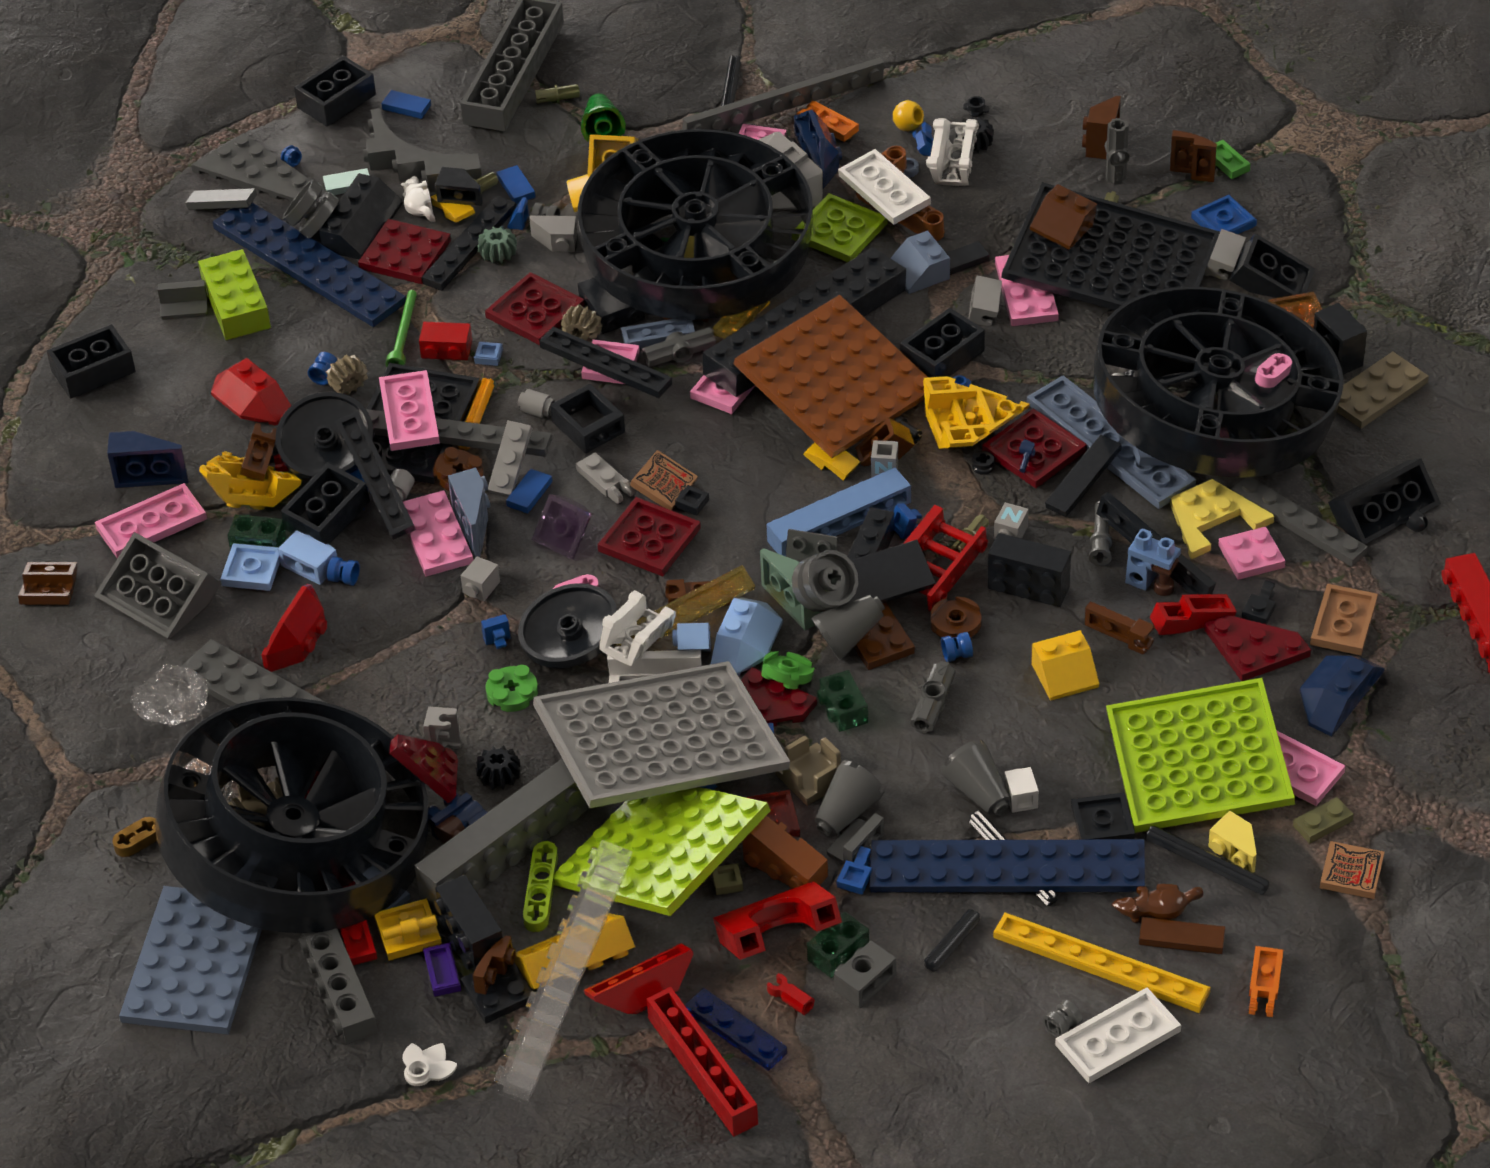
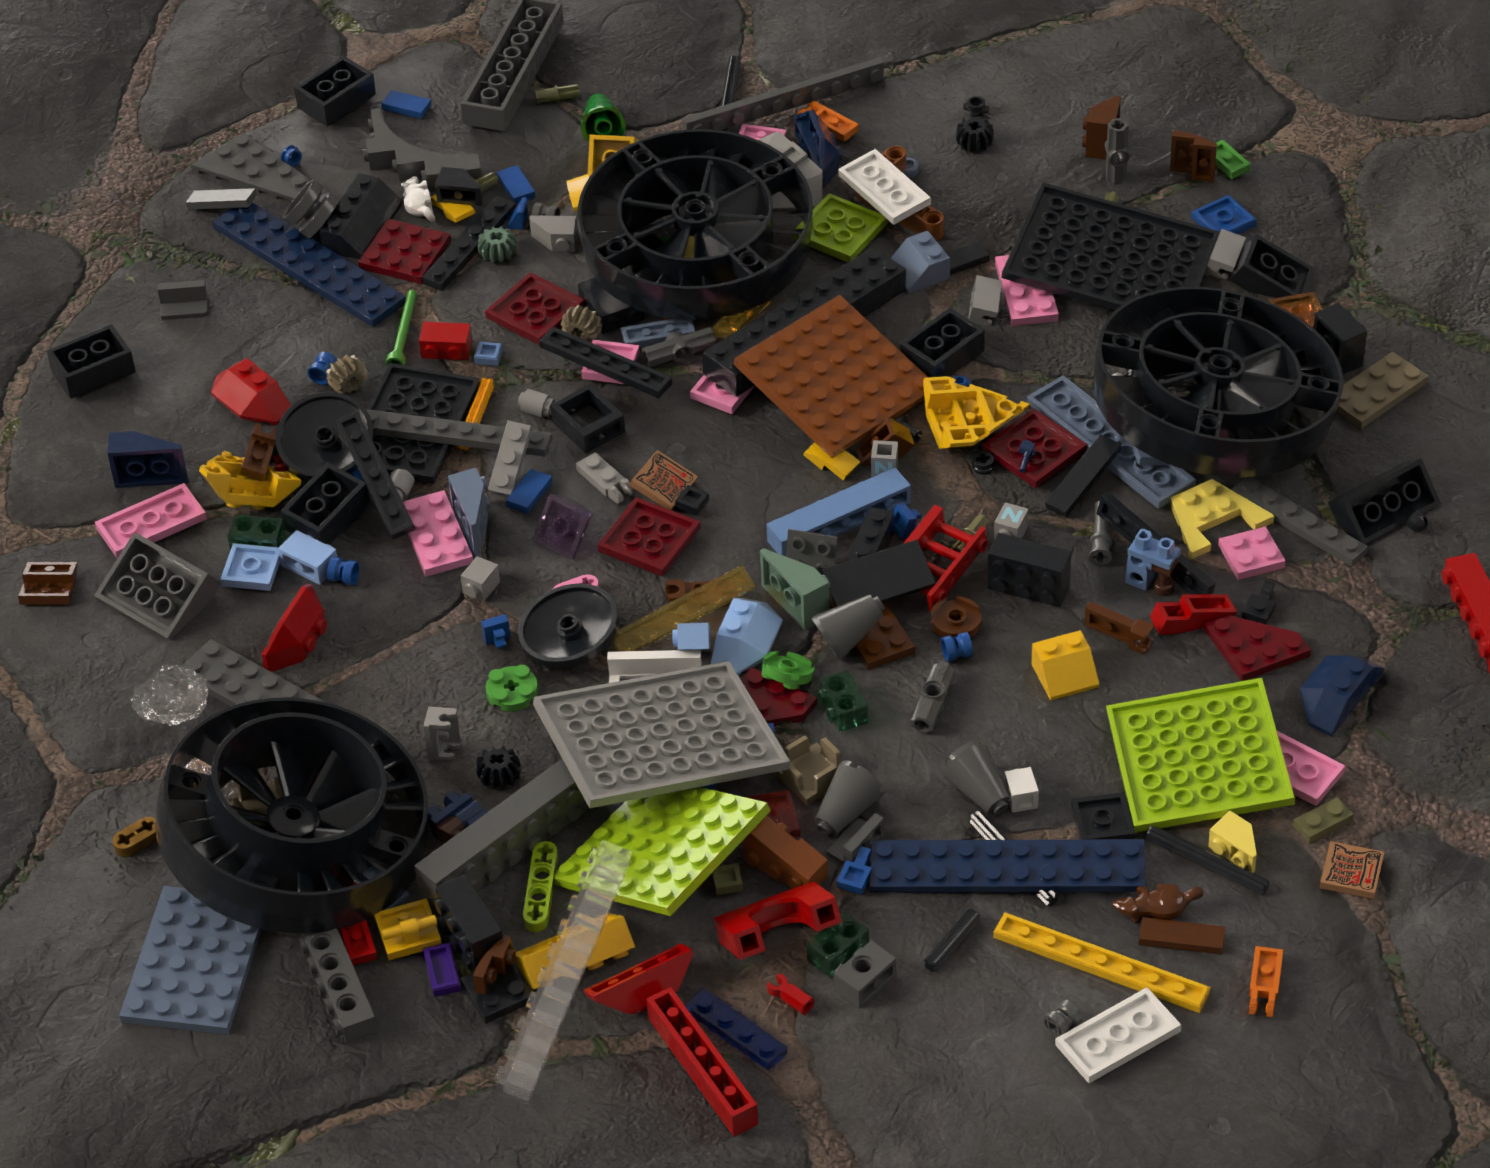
(234, 294): lime brick -> none
(340, 182): light aqua tile -> none
(409, 410): bright pink plate -> none
(429, 762): dark red plate -> none
(429, 1062): white plate -> none
(455, 459): reddish brown plate -> none
(623, 624): white piece -> none
(825, 581): dark grey wheel -> none
(908, 115): yellow piece -> none
(924, 139): blue plate -> none
(943, 149): white piece -> none
(1064, 216): reddish brown slope -> none
(1273, 370): bright pink beam -> none
(1344, 619): medium nougat plate -> none

